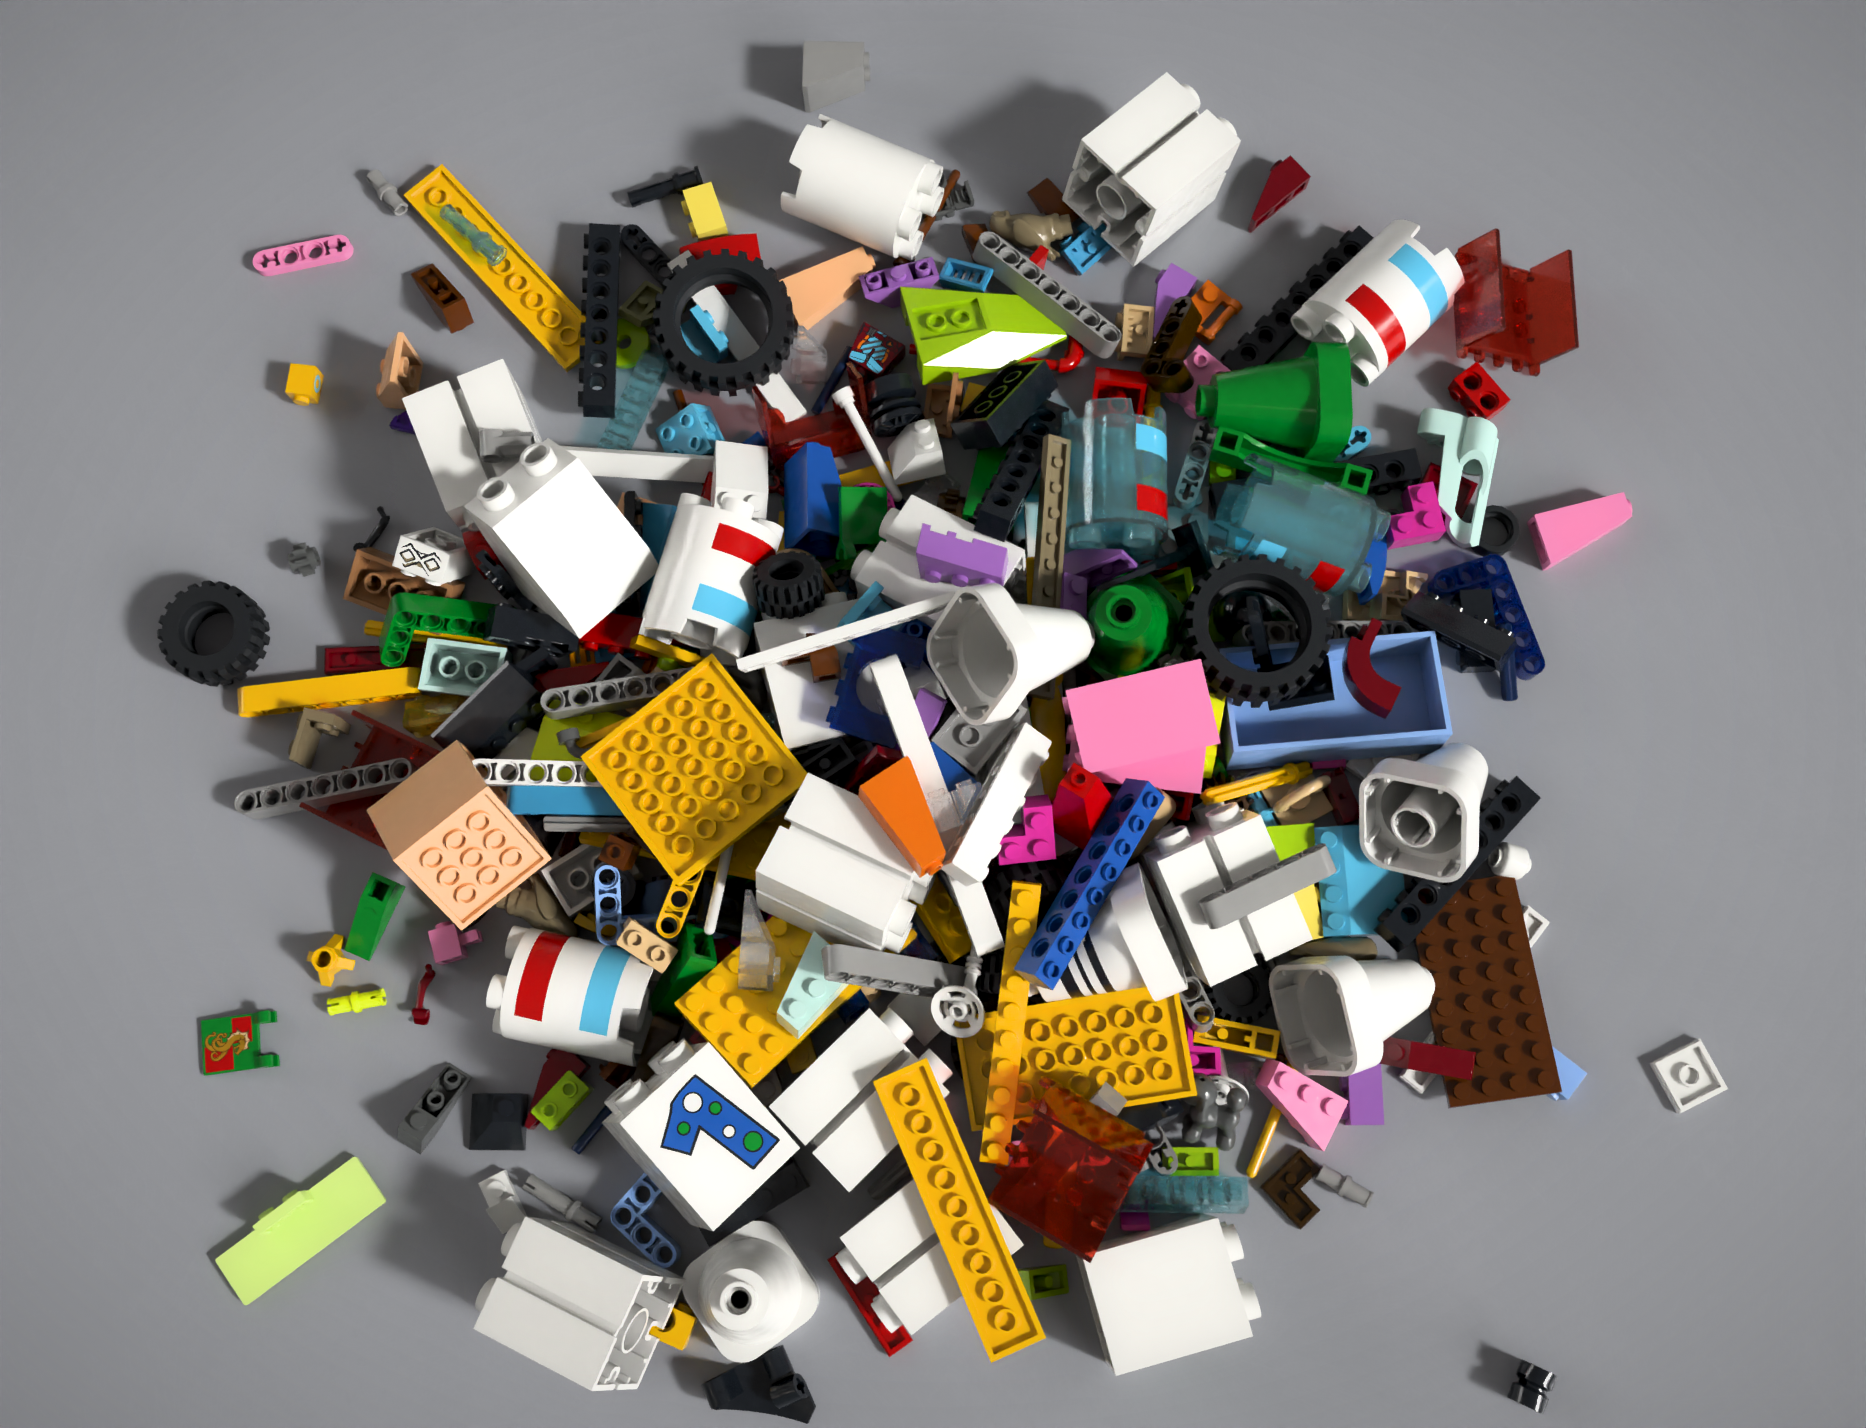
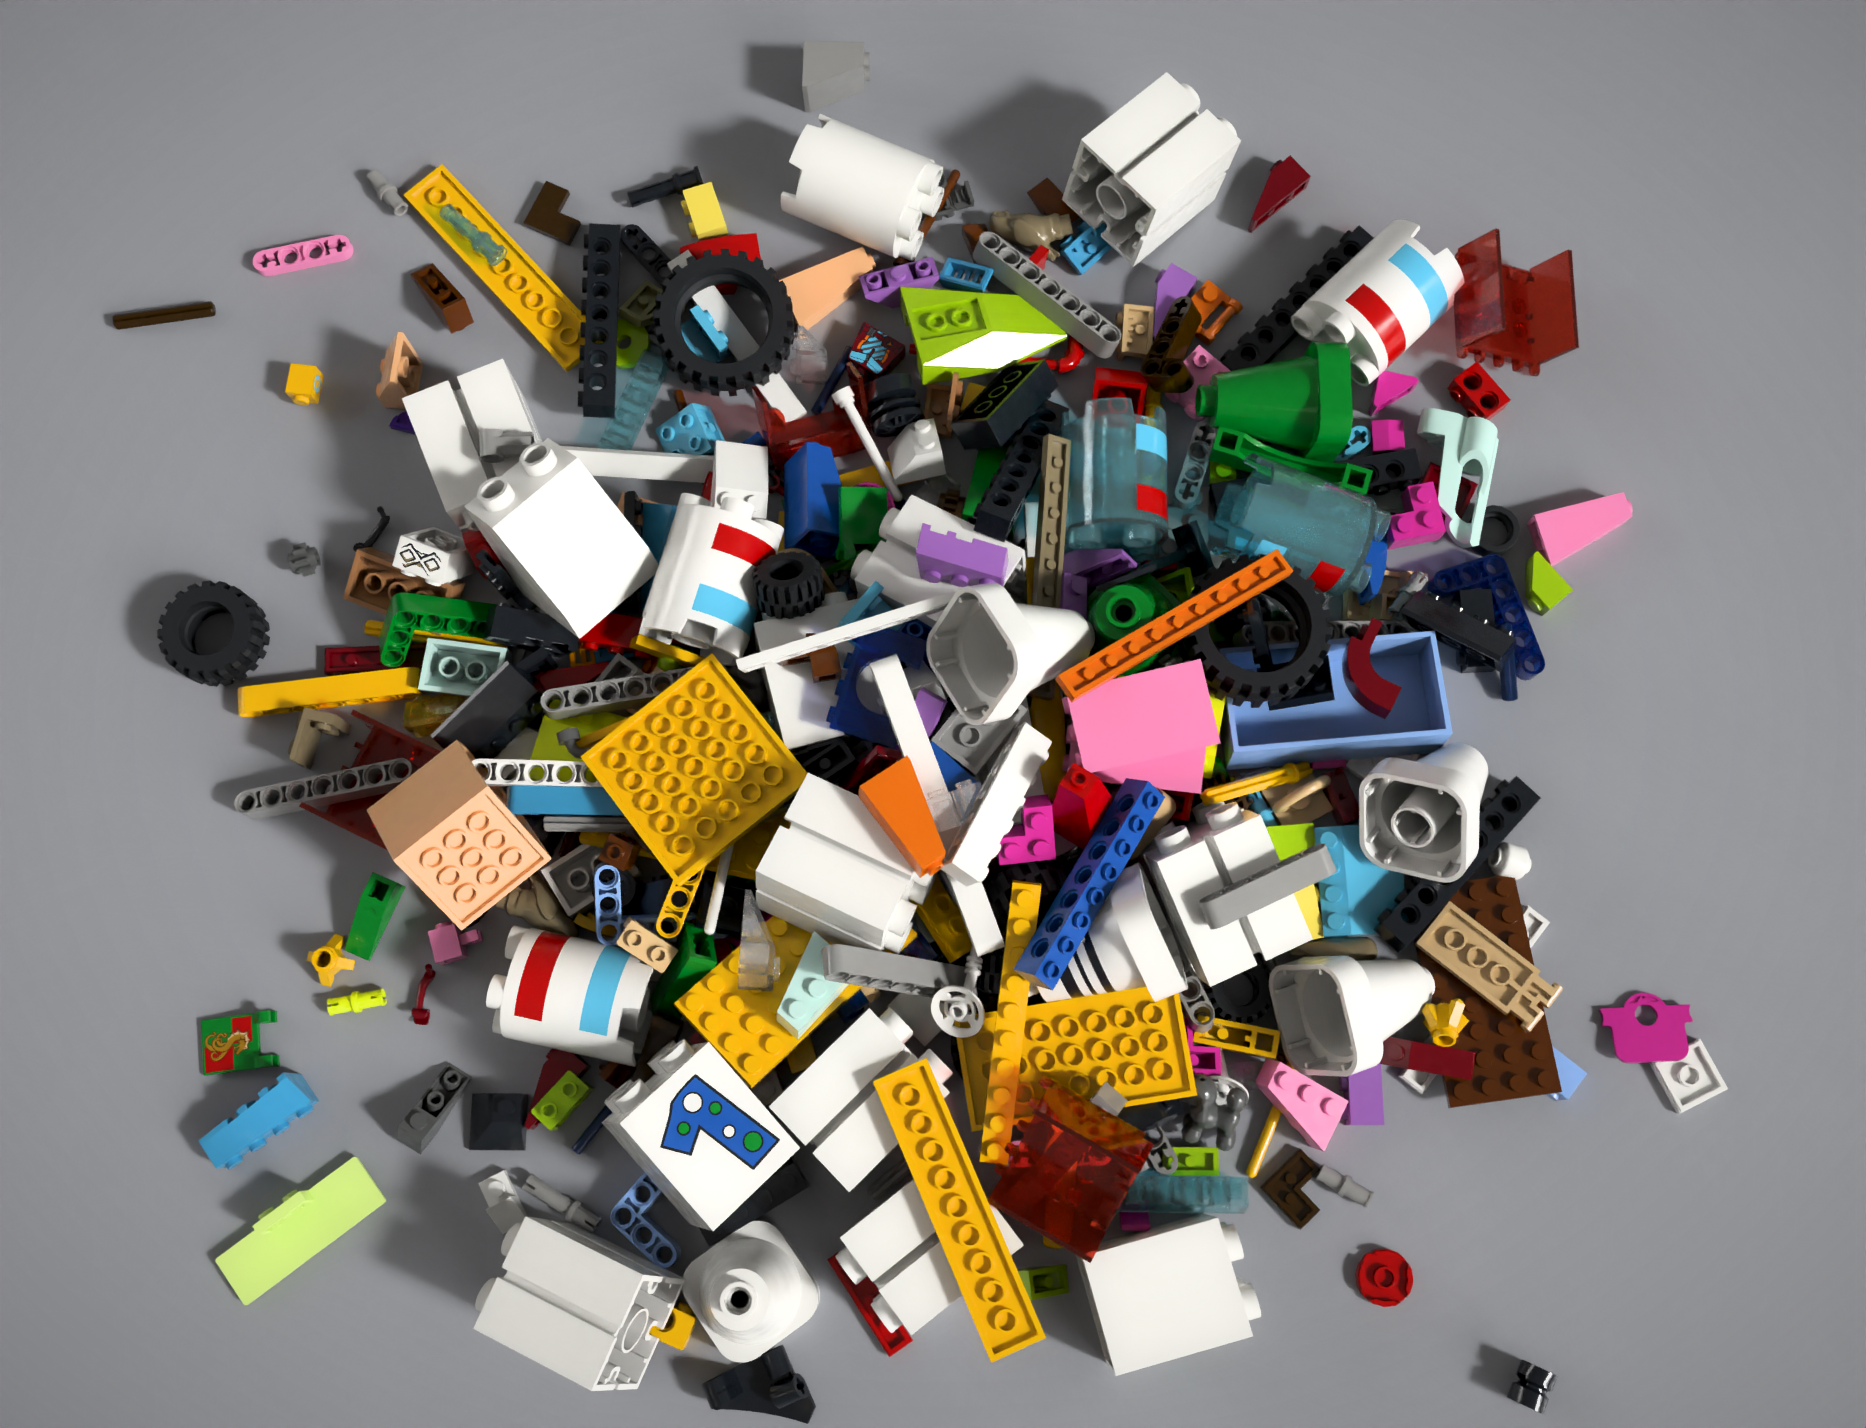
(164, 315): none -> dark brown axle
(259, 1120): none -> dark azure wedge
(546, 215): none -> dark brown tile
(1173, 626): none -> orange plate
(1384, 1277): none -> red tile
(1387, 436): none -> dark pink piece
(1389, 388): none -> dark pink slope
(1406, 593): none -> light grey pin
(1444, 1021): none -> yellow rock
(1488, 965): none -> tan hinge
(1543, 584): none -> lime slope
(1645, 1044): none -> dark pink piece

